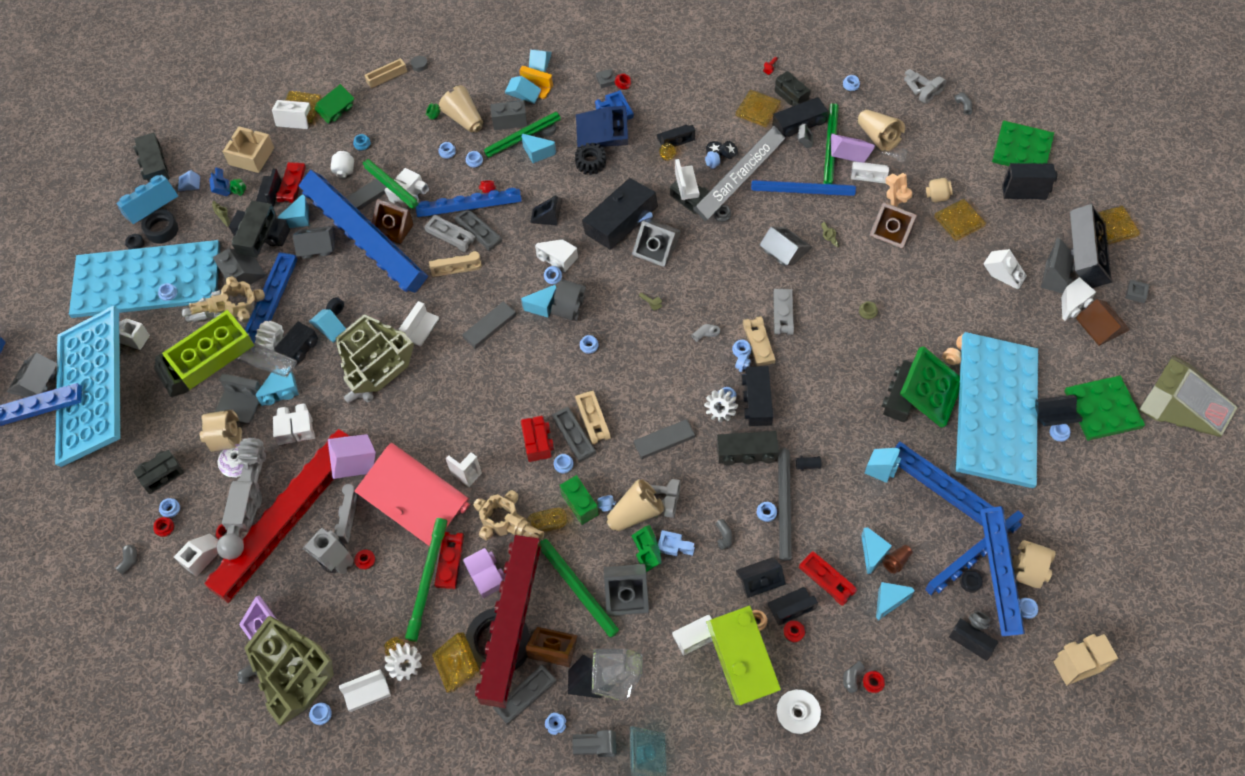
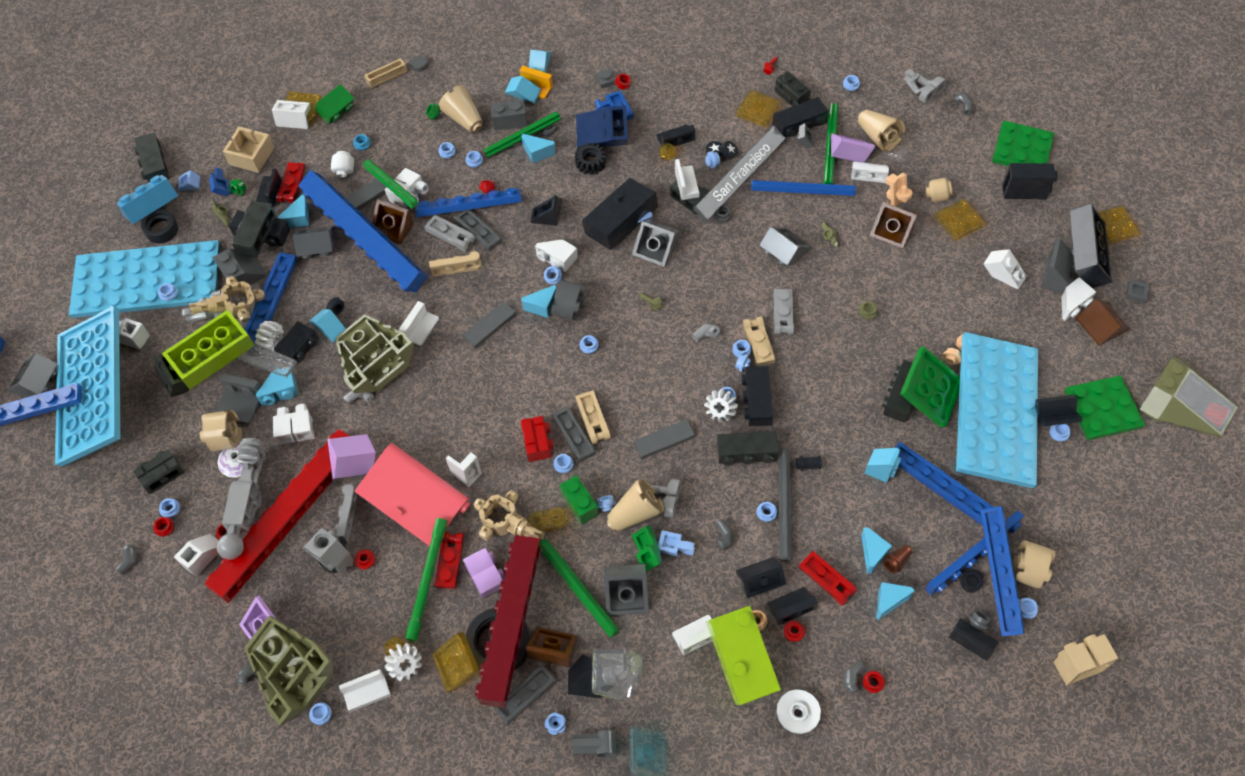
(134, 241): black tile -> none

